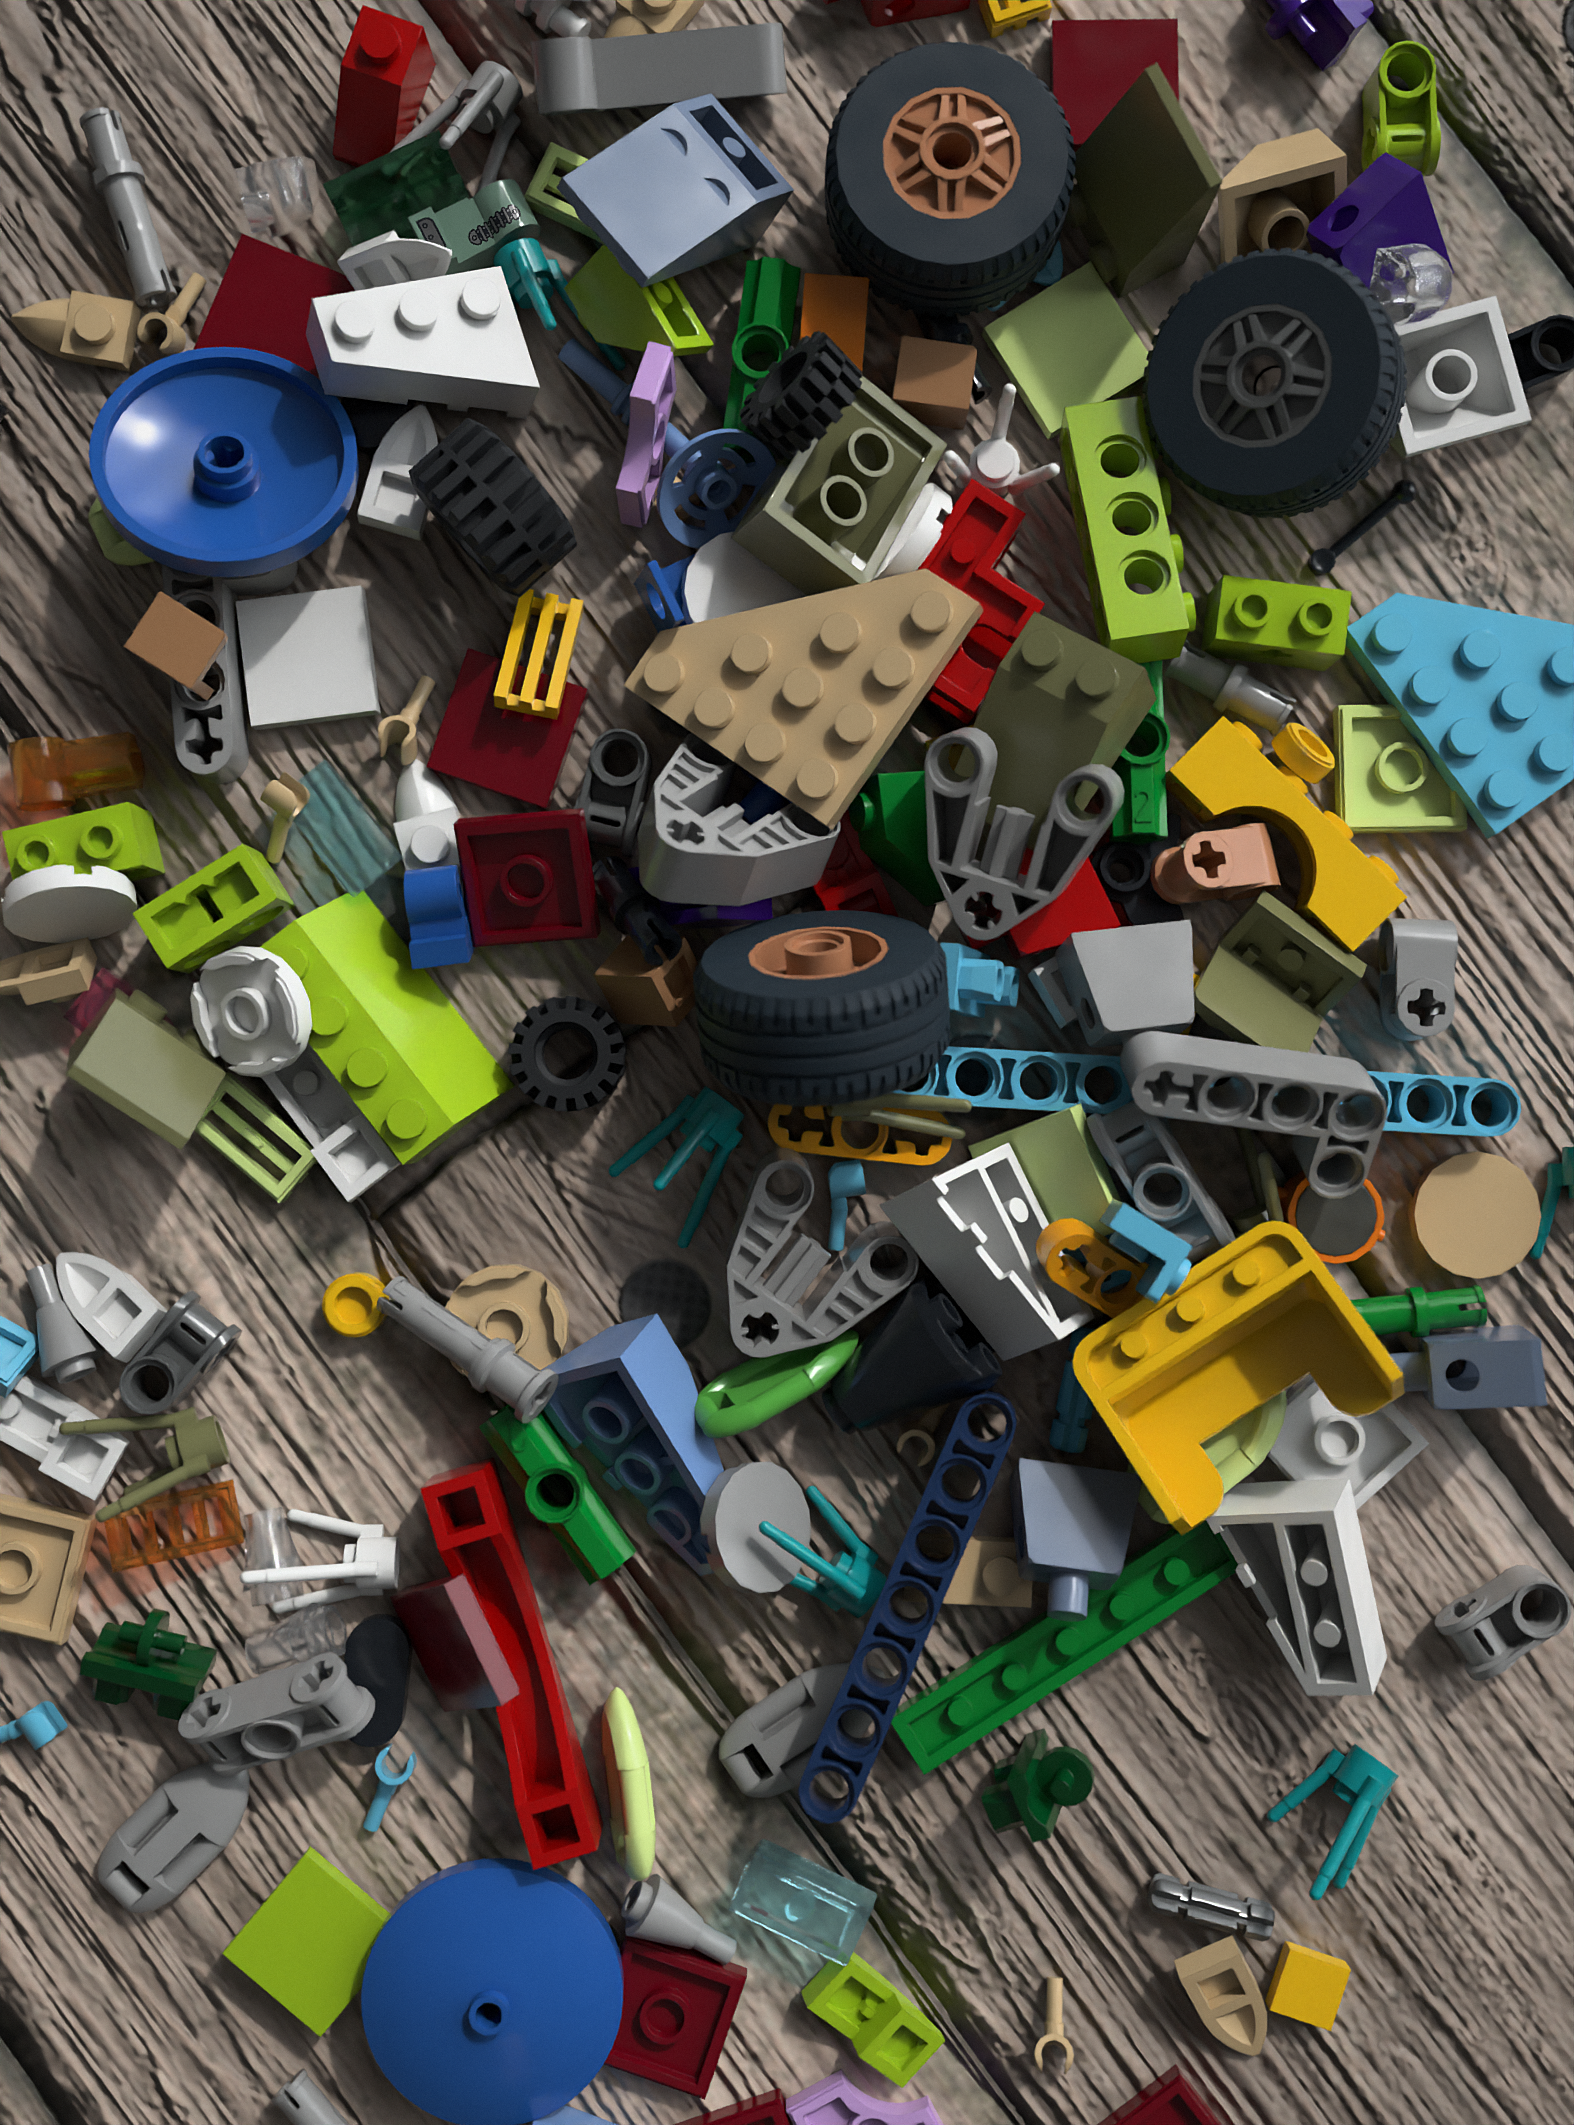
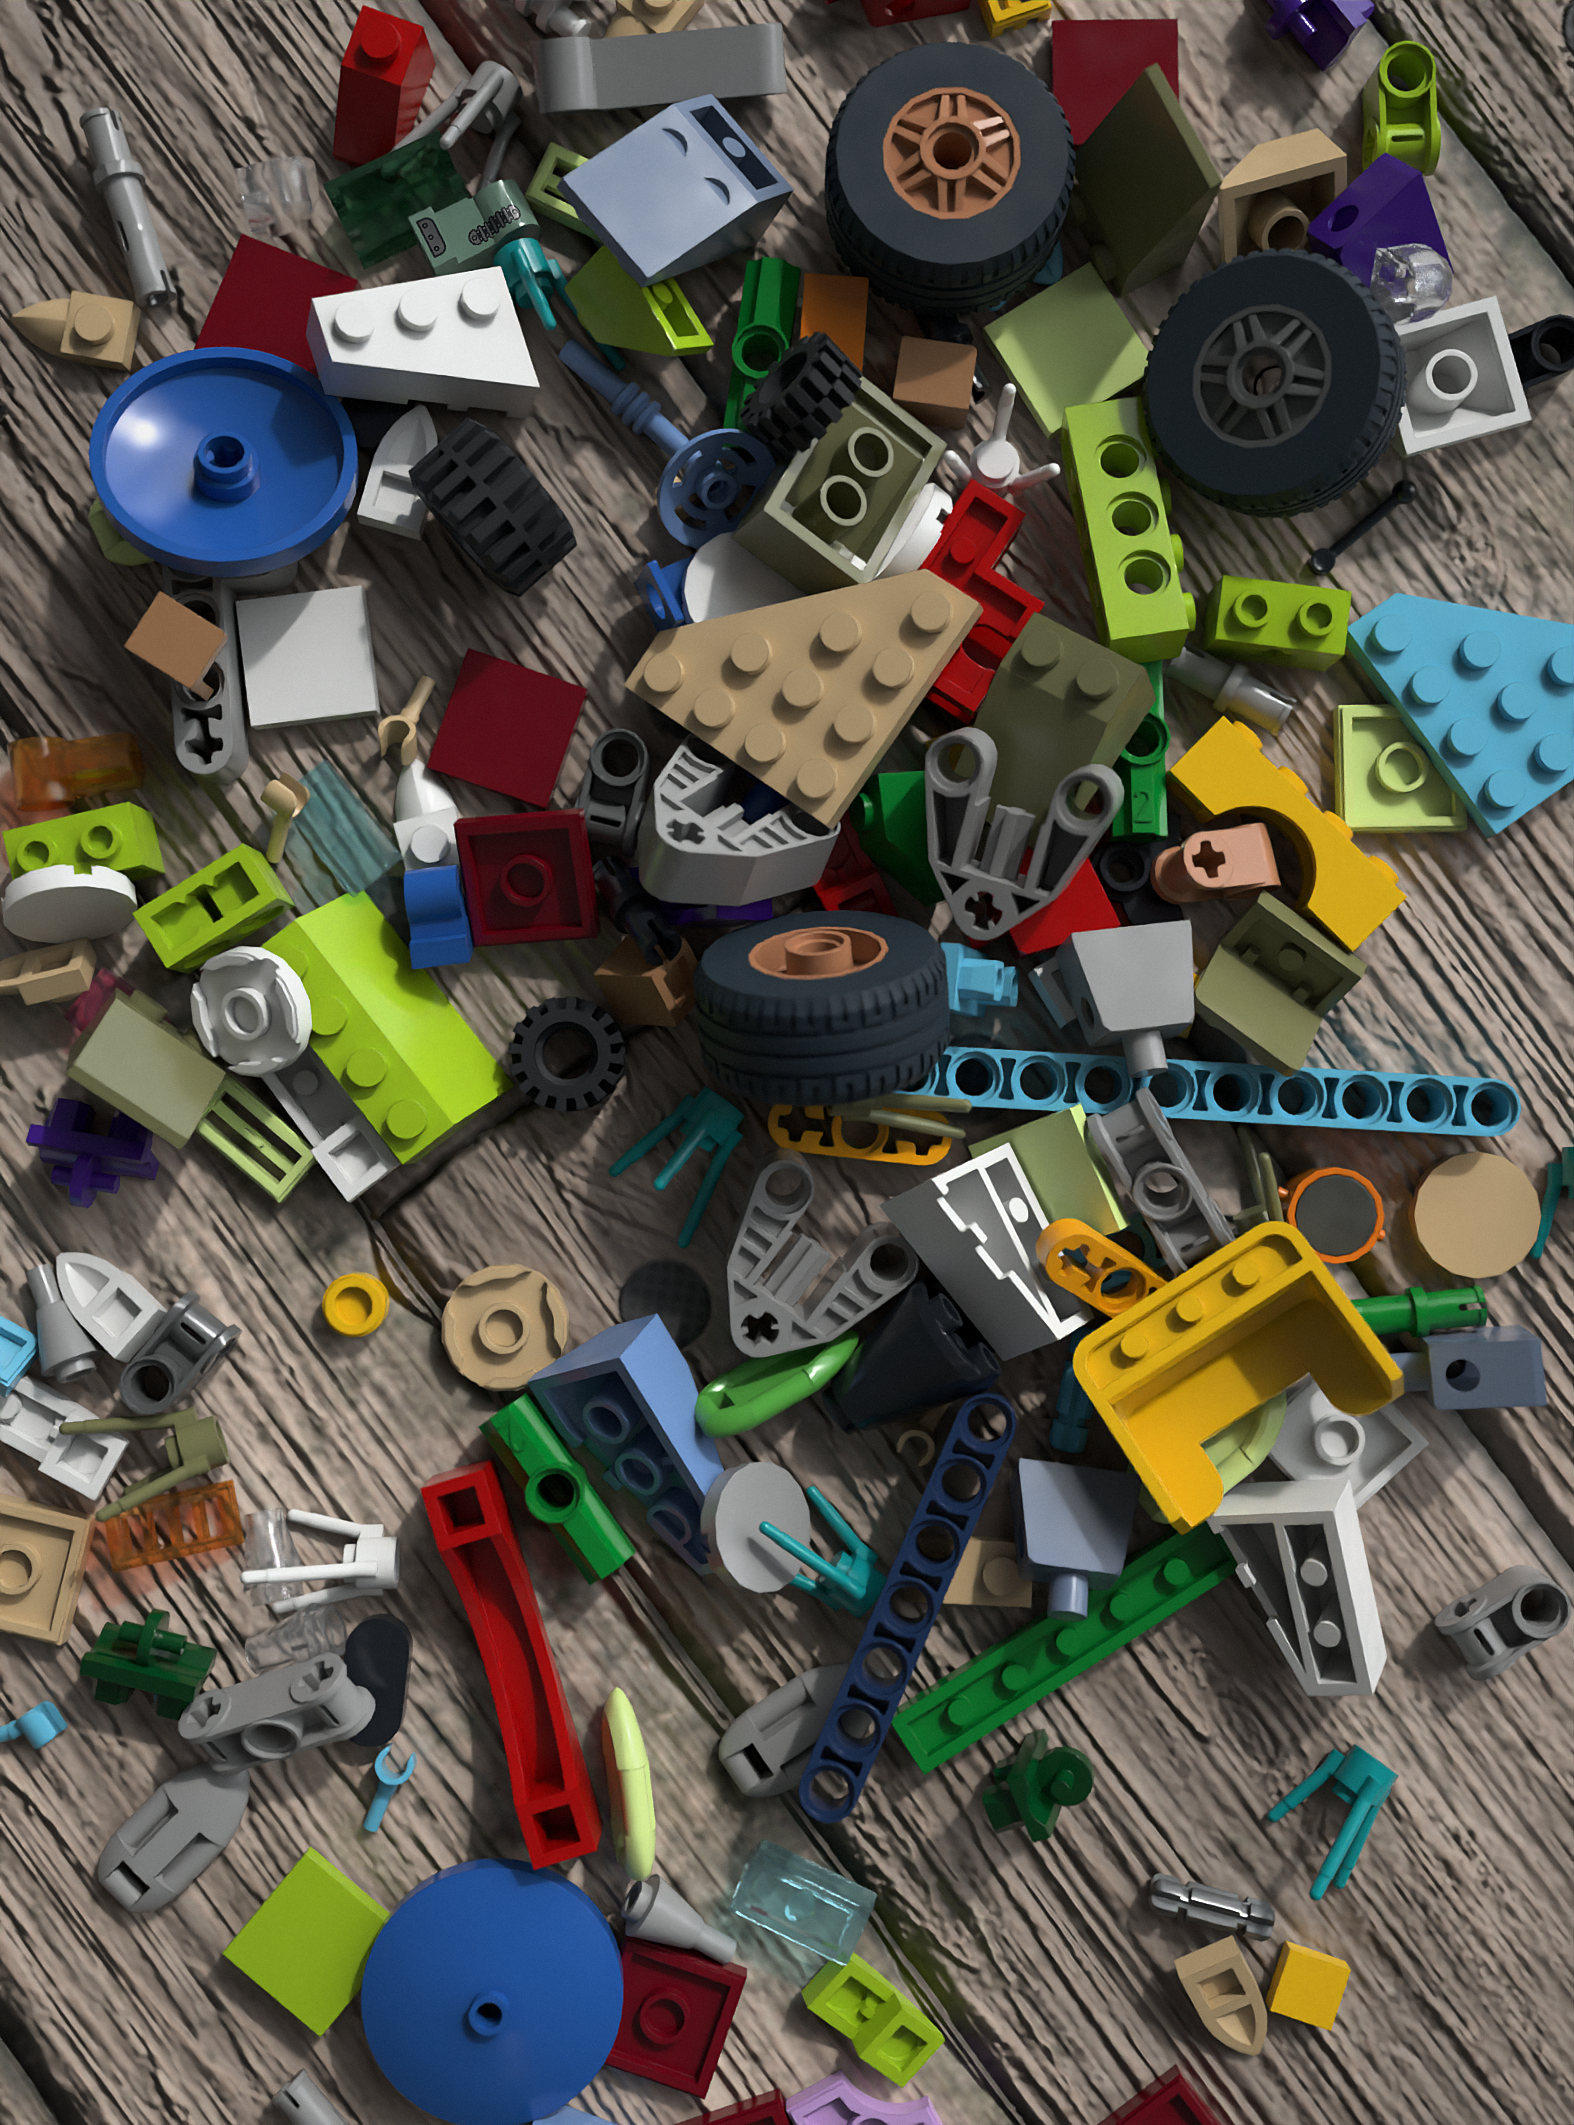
(68, 1142): none -> dark purple hips
(172, 319): tan hand -> none
(393, 261): white plate -> none
(455, 1644): dark red tile -> none
(490, 1363): light grey pin -> none
(548, 610): yellow tile -> none
(649, 416): lavender tile -> none
(844, 1180): medium azure hand -> none
(1053, 2025): tan hand -> none
(1141, 1236): medium azure bracket -> none
(1174, 1076): light grey beam -> none
(1303, 752): yellow tile -> none
(1416, 966): light grey piece -> none

